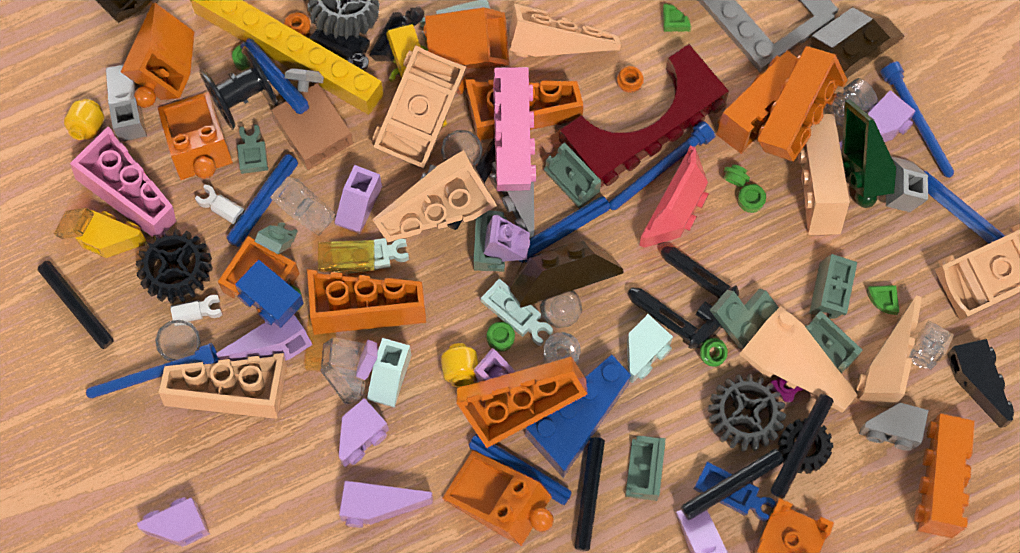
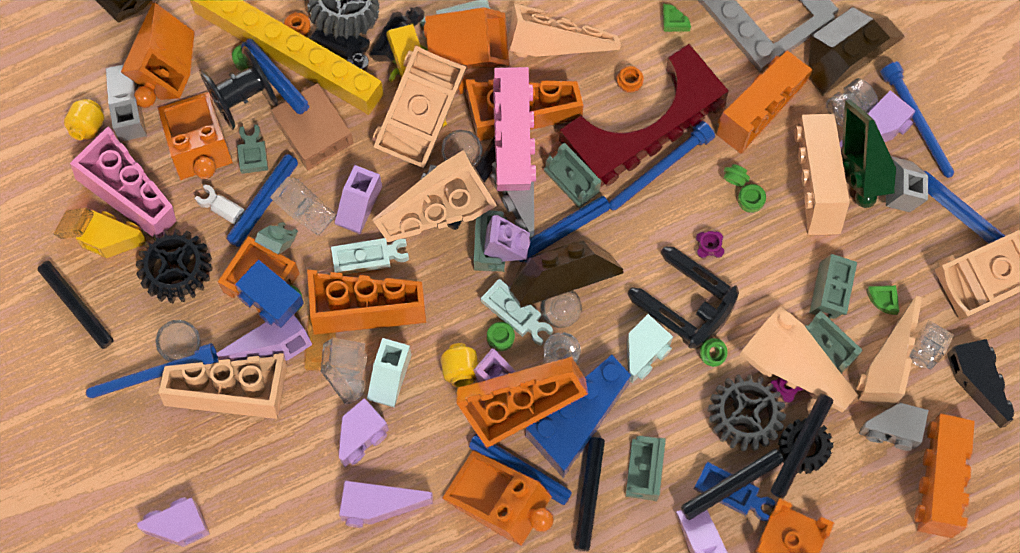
(196, 310): white bar -> none
(304, 78): light grey piece -> none
(346, 256): clear yellow plate -> none
(367, 359): lavender tile -> none
(678, 202): coral wedge -> none
(710, 237): none -> magenta plate
(743, 320): sand green plate -> none
(801, 103): orange wedge -> none

